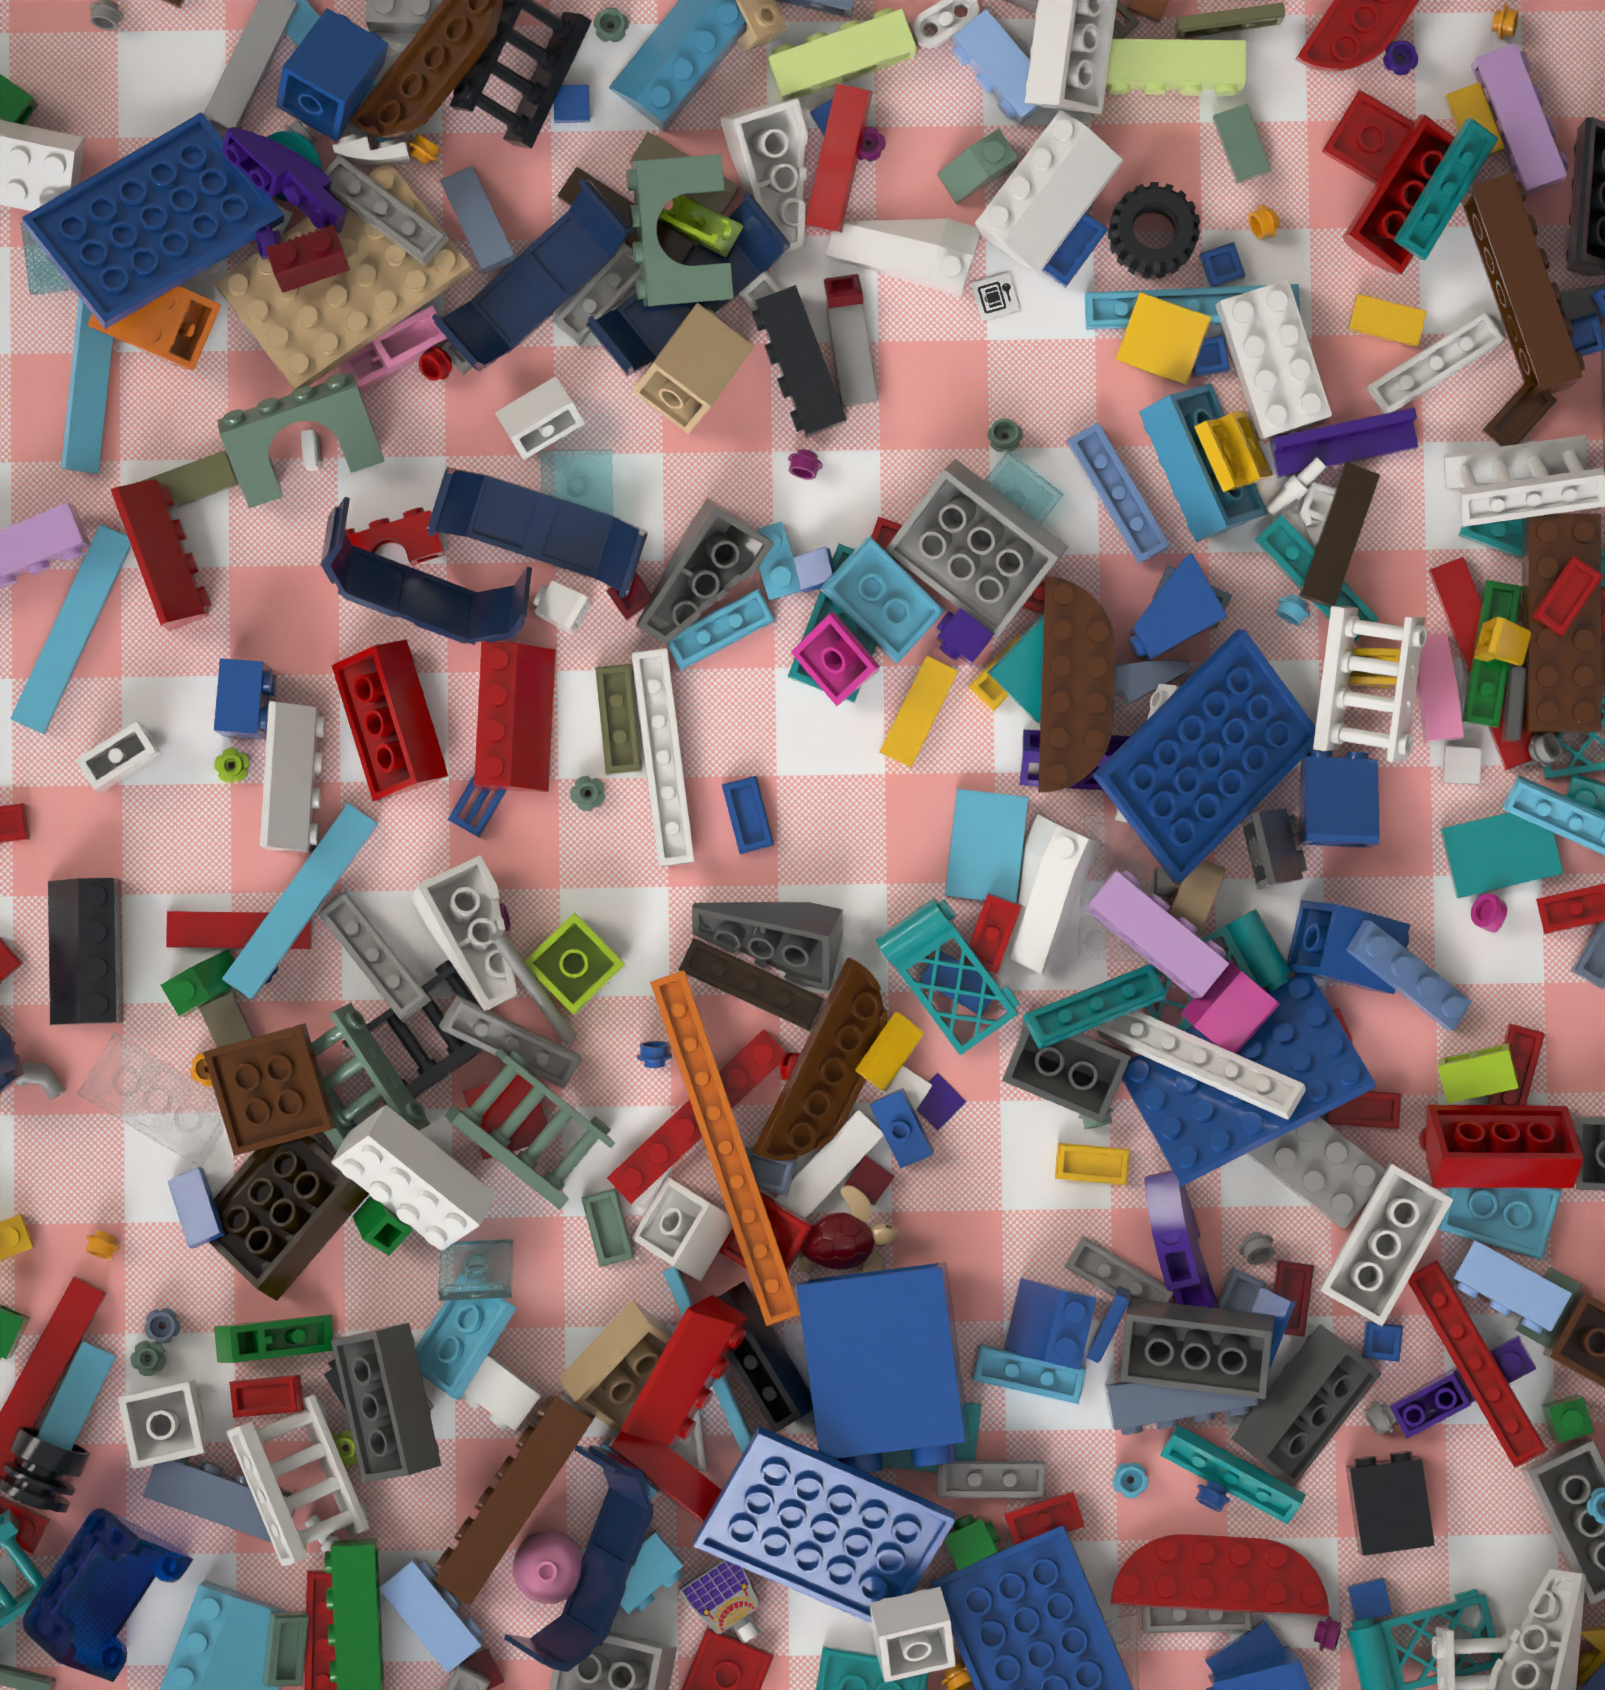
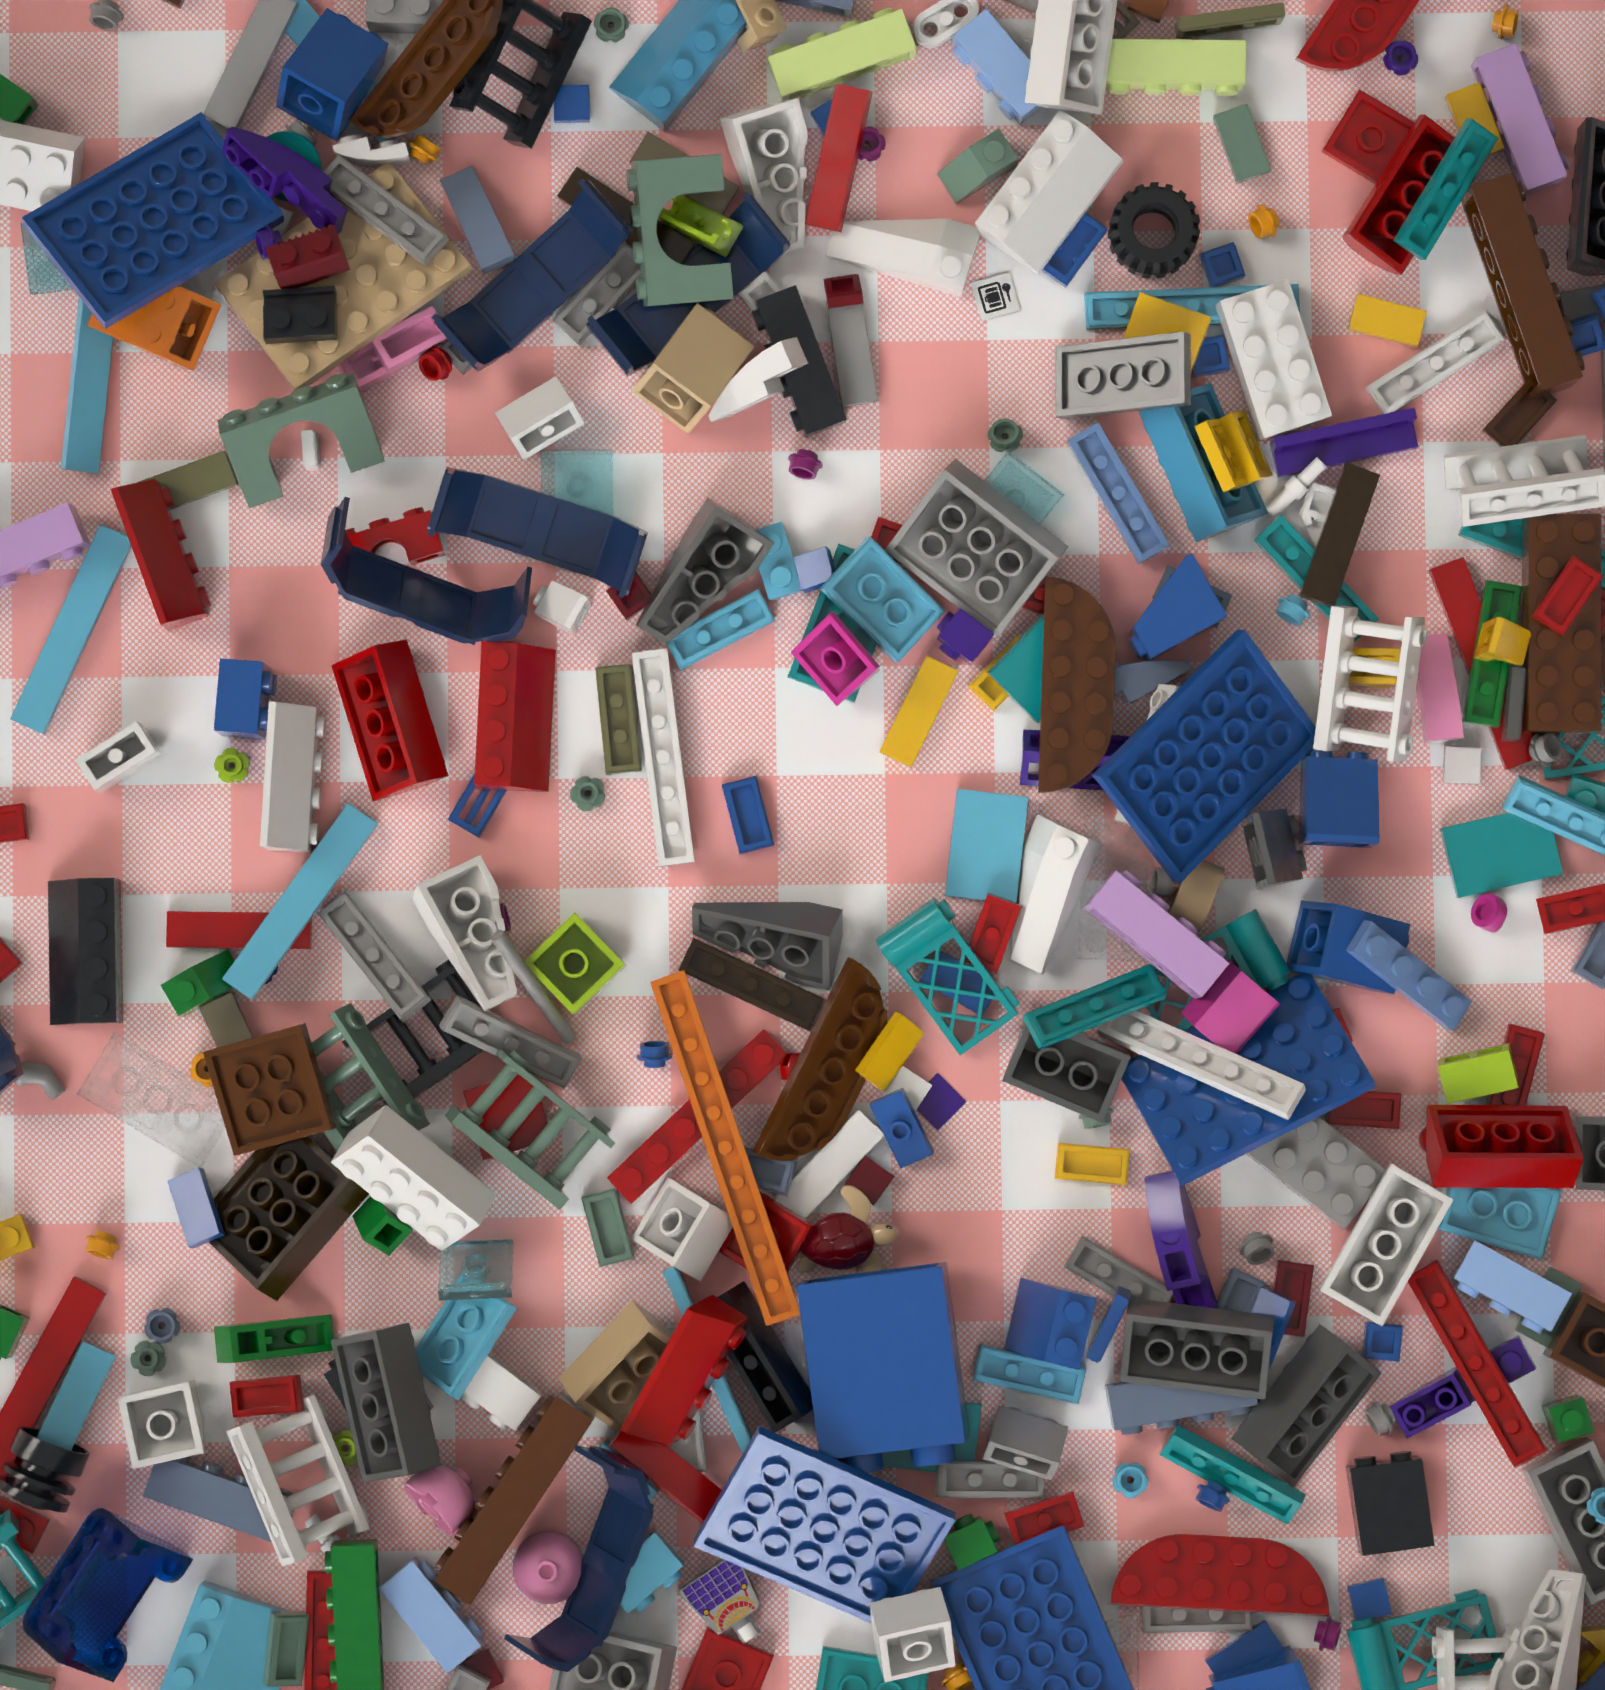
(300, 315): none -> black plate
(443, 1496): none -> bright pink cylinder
(759, 379): none -> white slope
(1025, 1442): none -> light grey brick
(1123, 375): none -> plate

